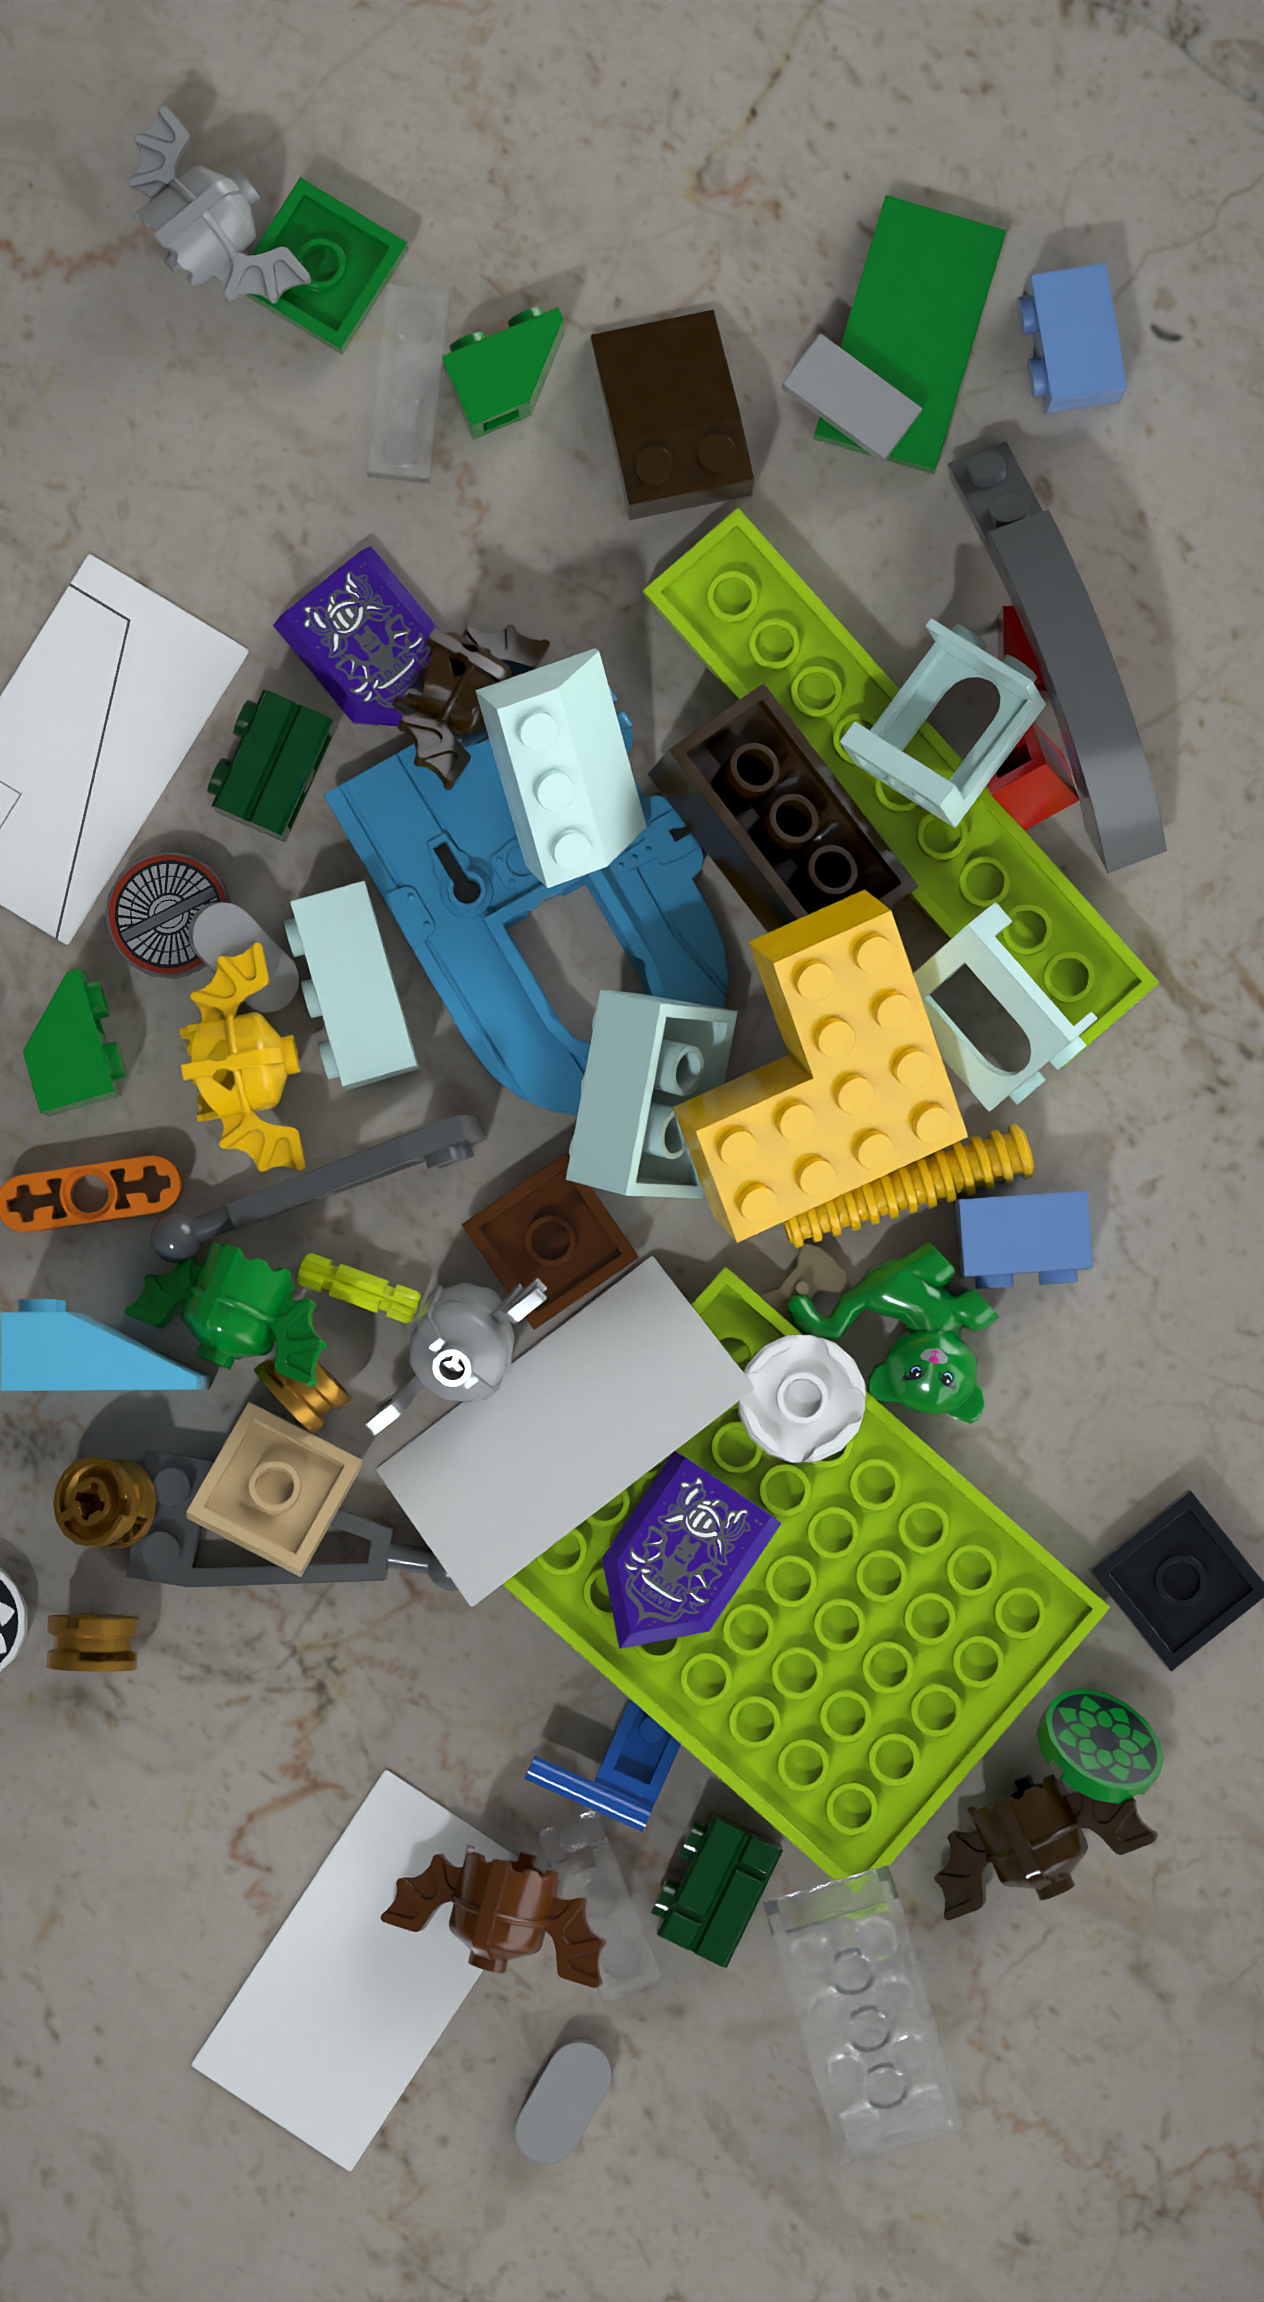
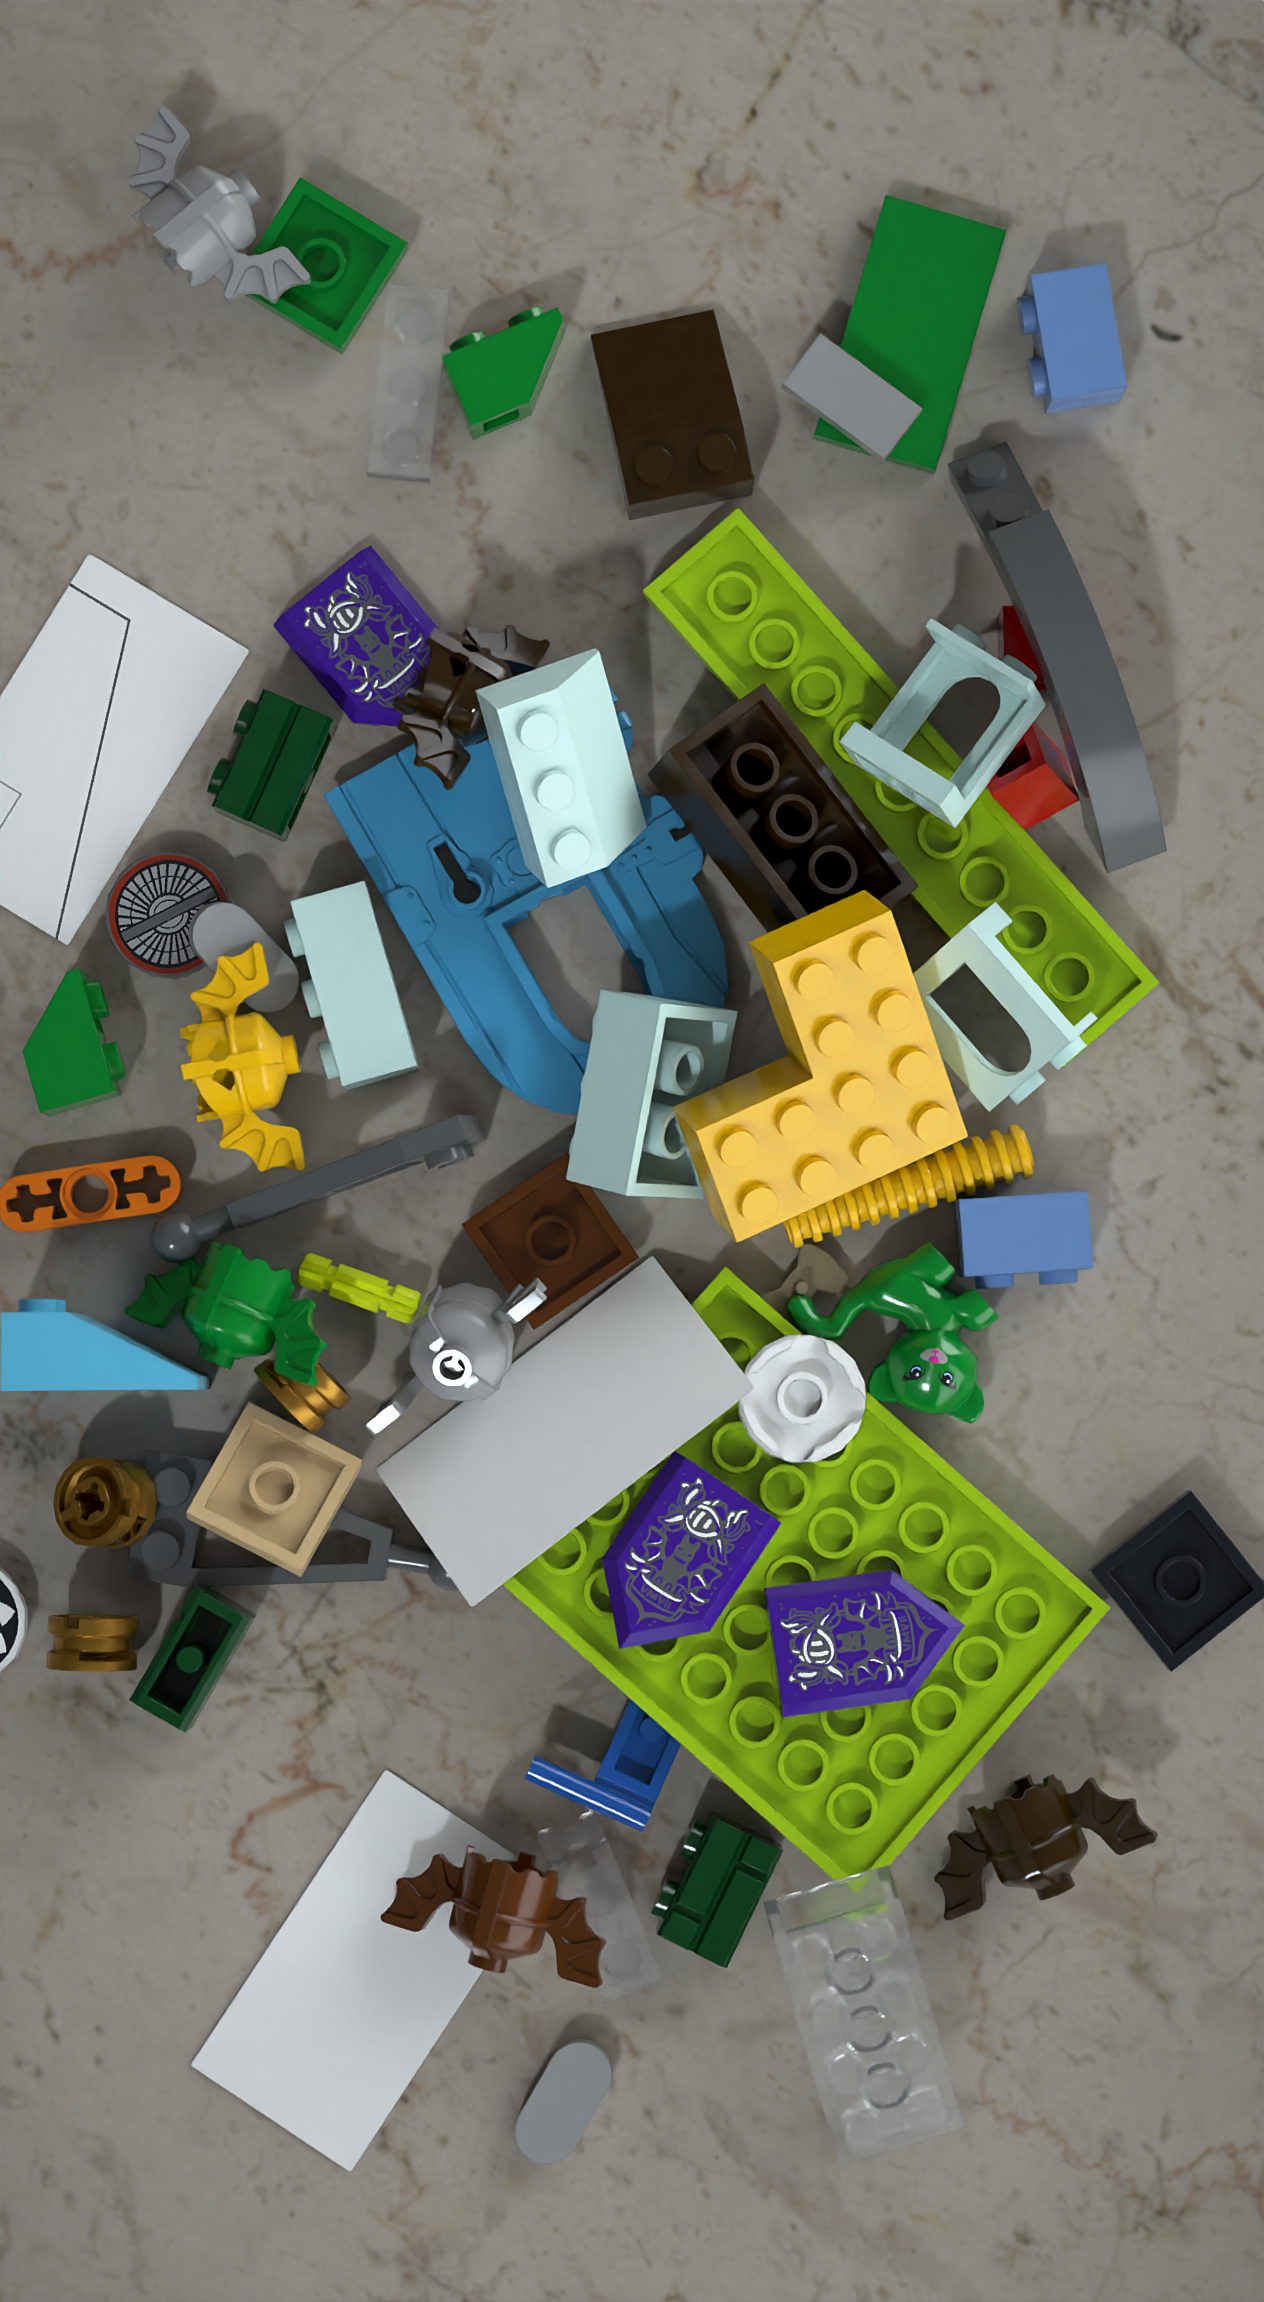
(192, 1657): none -> dark green brick
(854, 1641): none -> dark purple tile
(1100, 1745): green tile -> none

